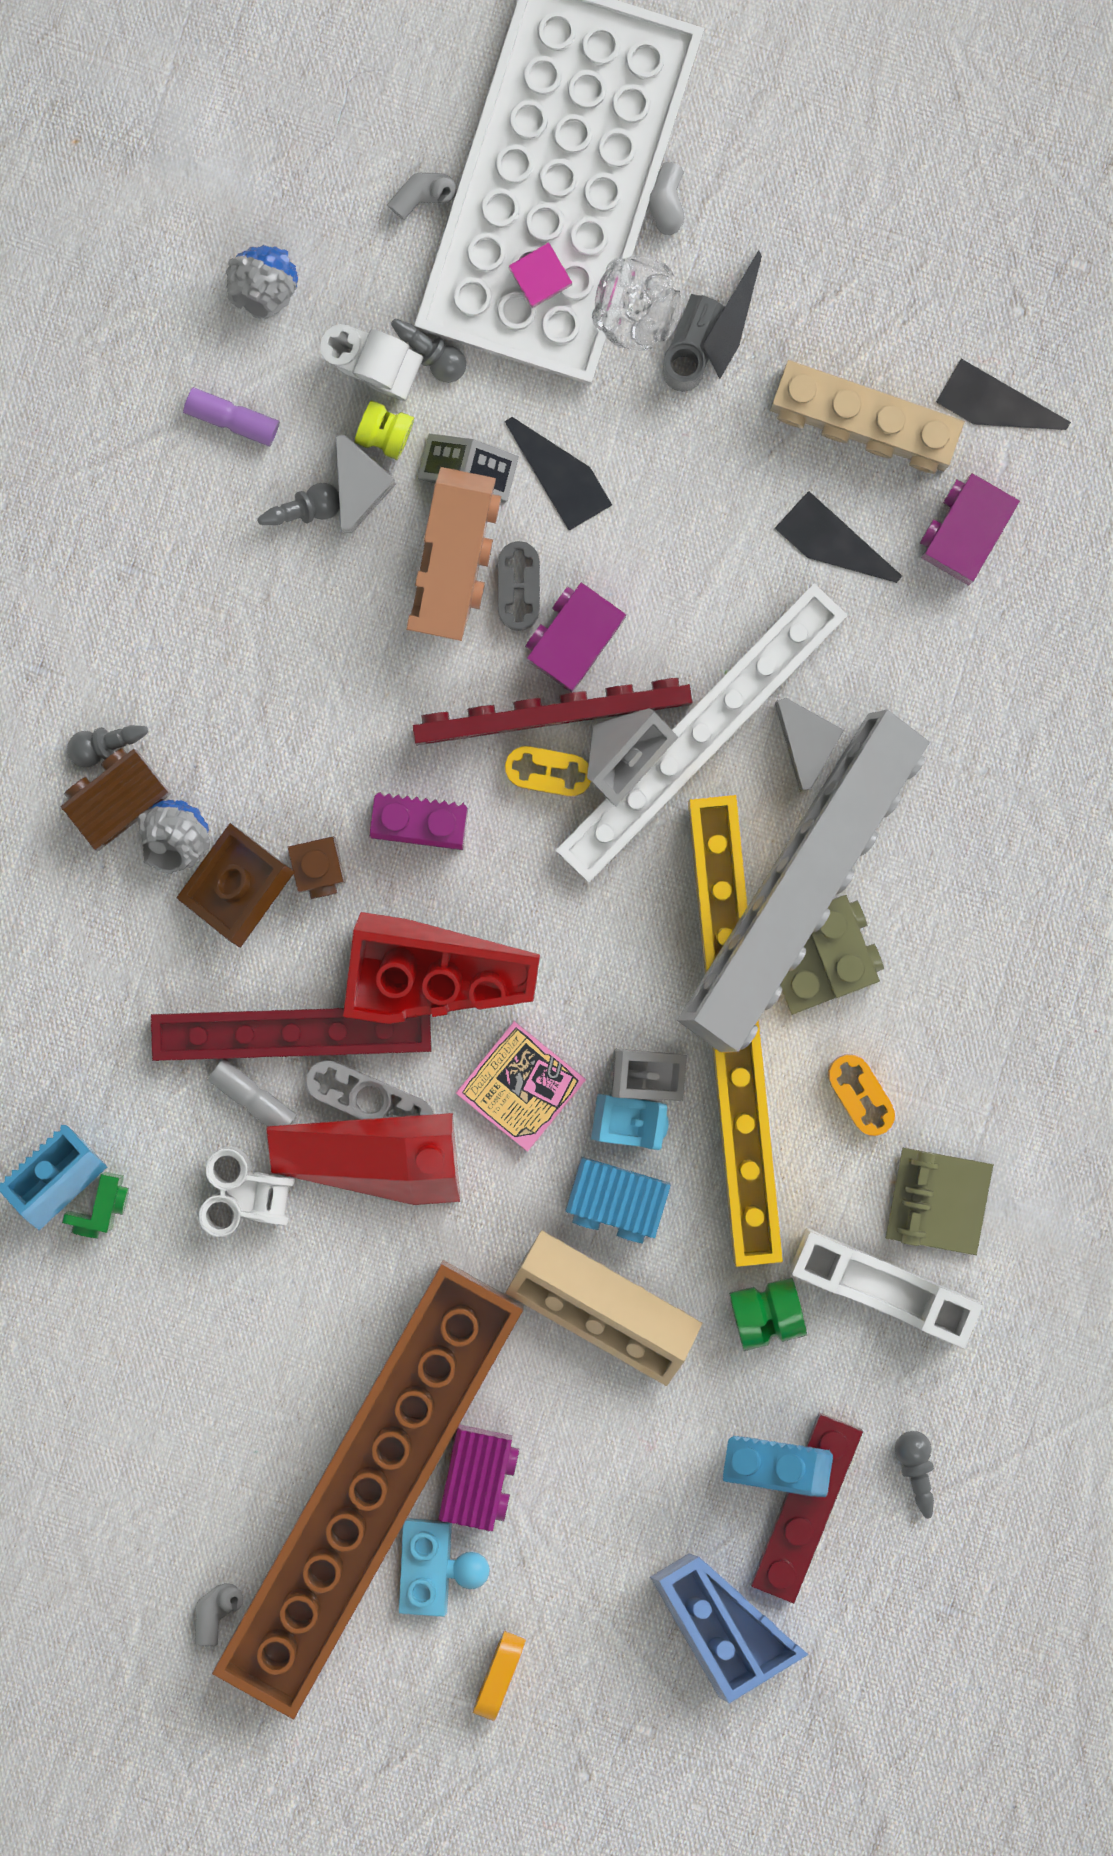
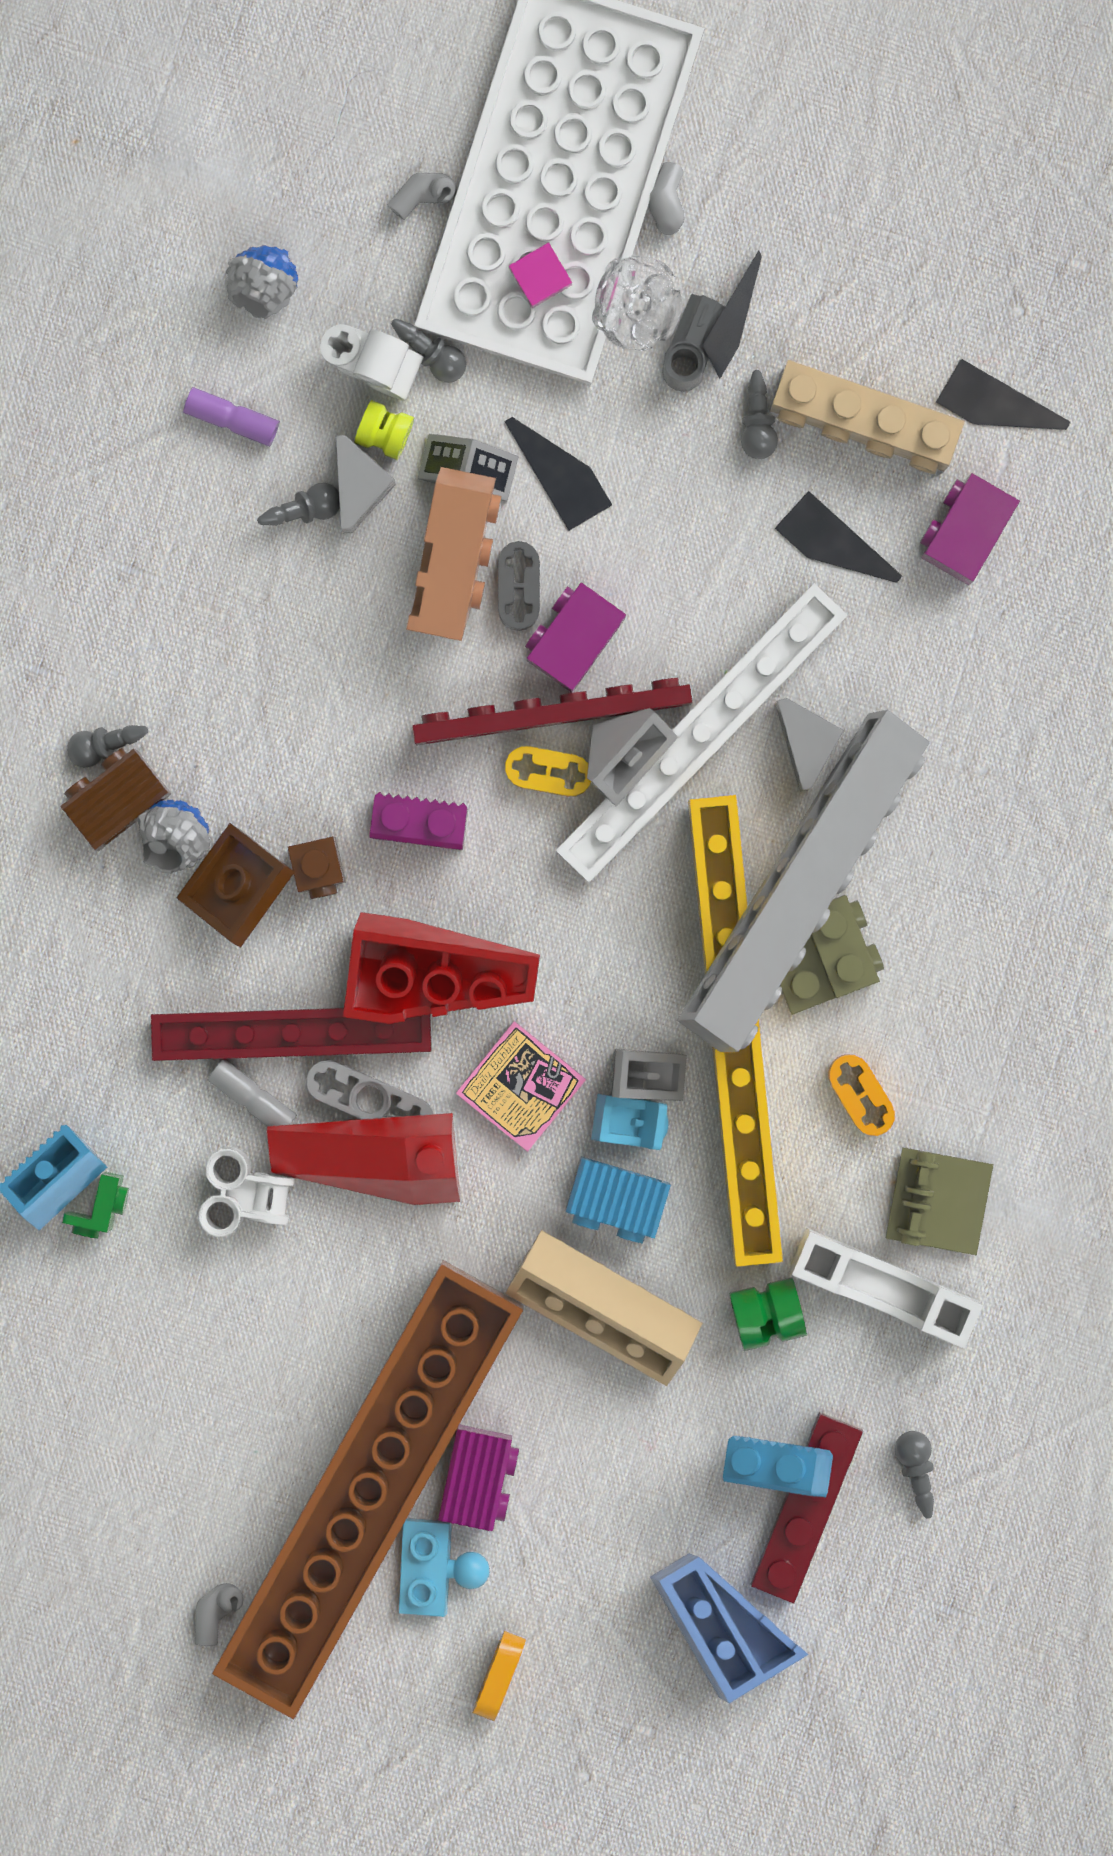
(759, 437): none -> dark grey bar

